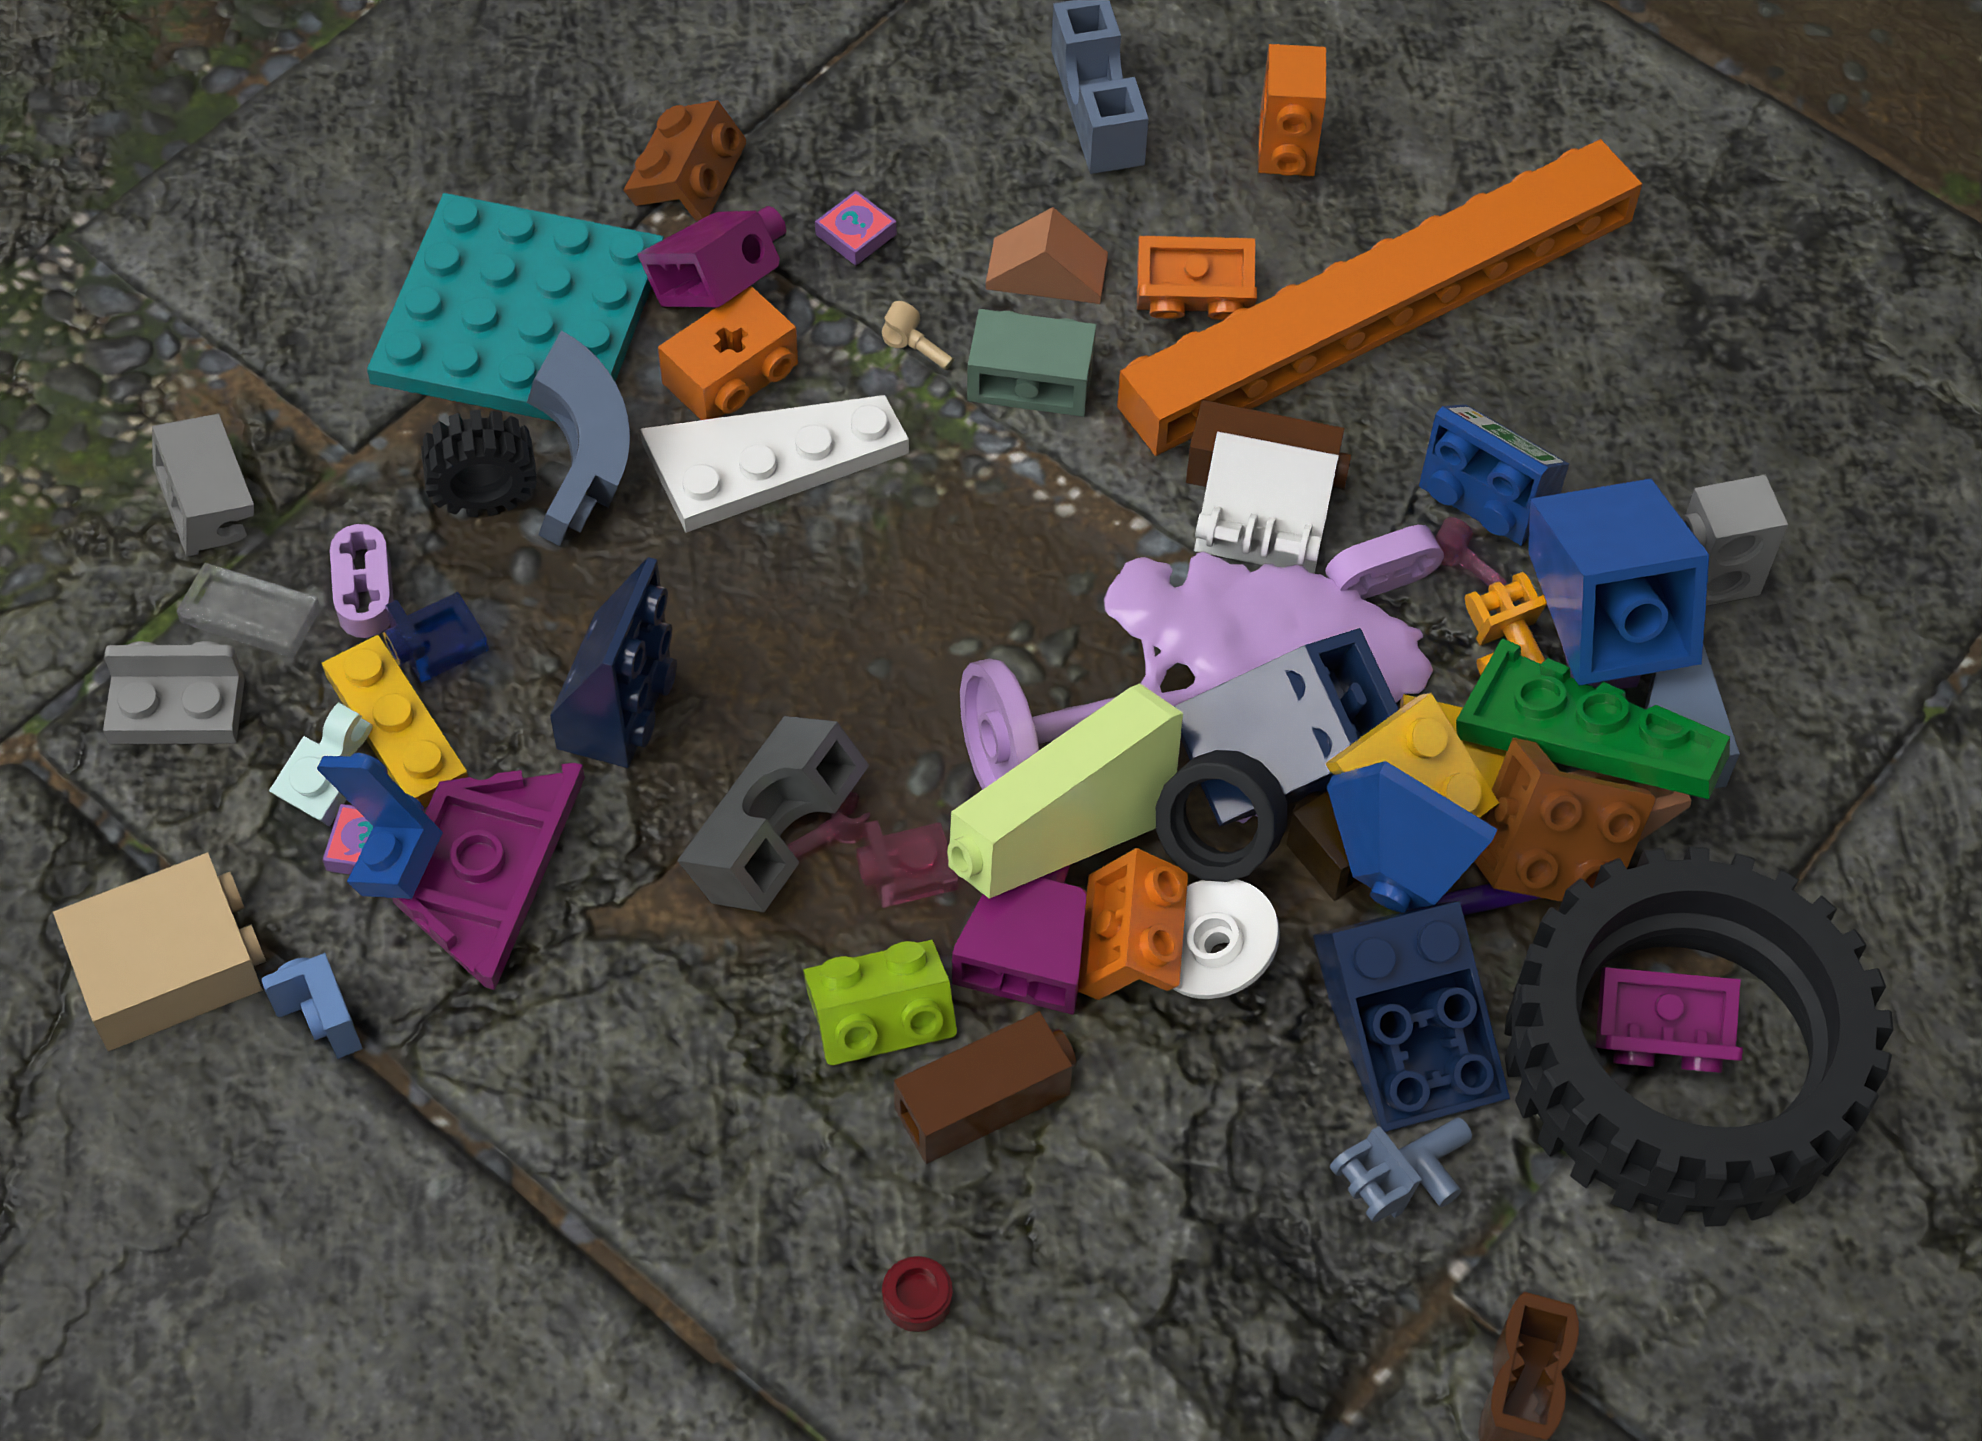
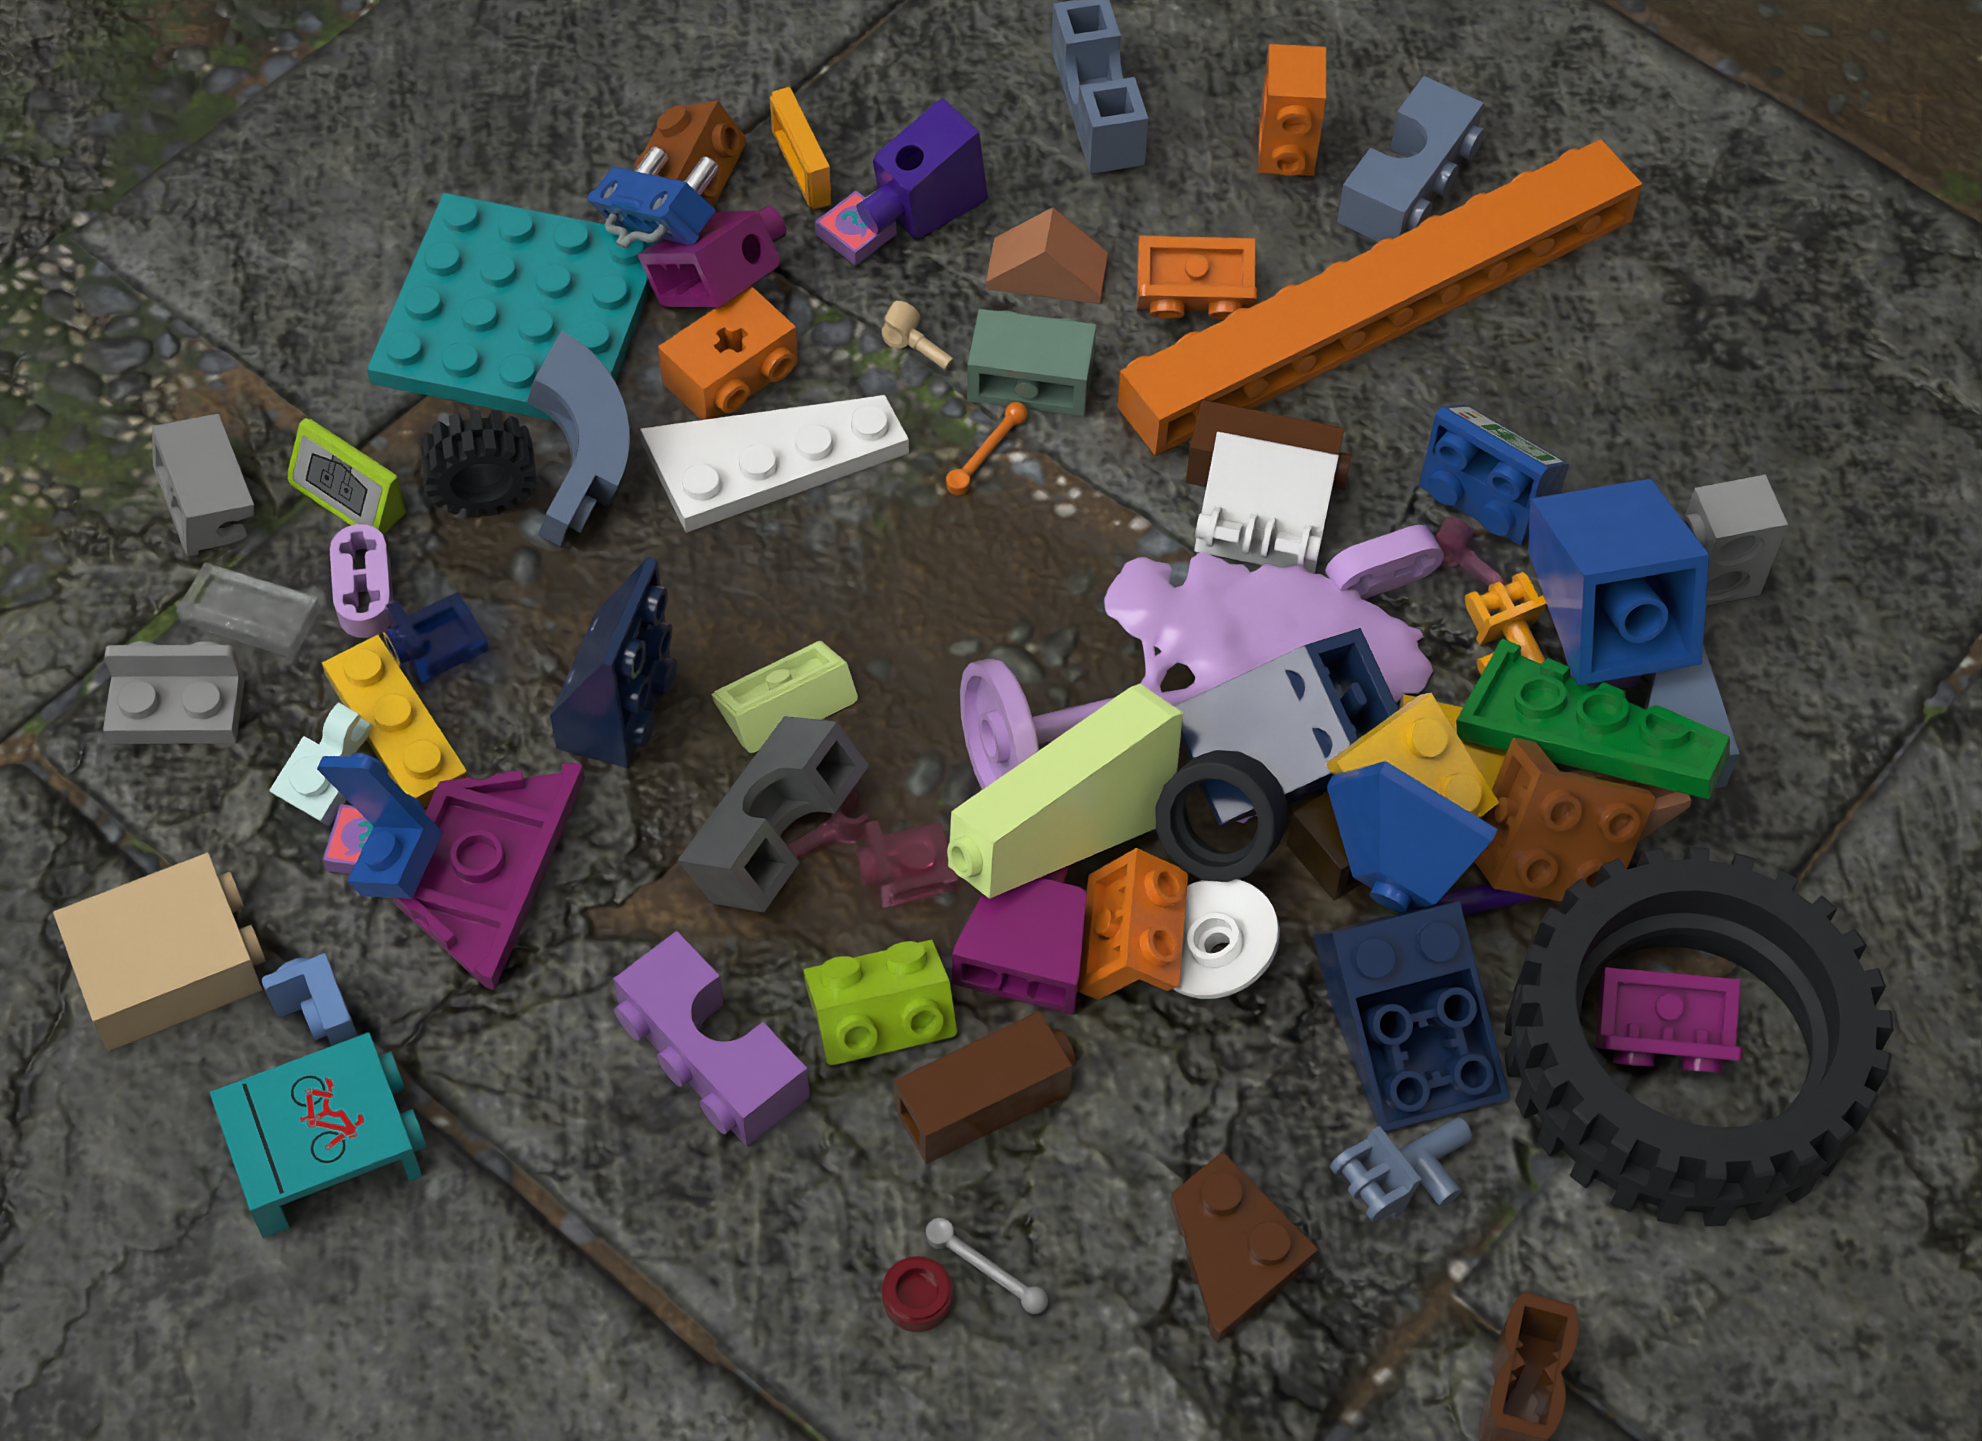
(315, 1126): none -> teal panel
(344, 479): none -> slope
(654, 204): none -> blue piece
(742, 1081): none -> medium lavender arch
(800, 148): none -> light orange tile
(801, 685): none -> yellowish green slope
(927, 174): none -> dark purple torso
(941, 1235): none -> light grey hinge
(959, 479): none -> orange hinge
(1236, 1243): none -> reddish brown wing
(1396, 194): none -> sand blue arch

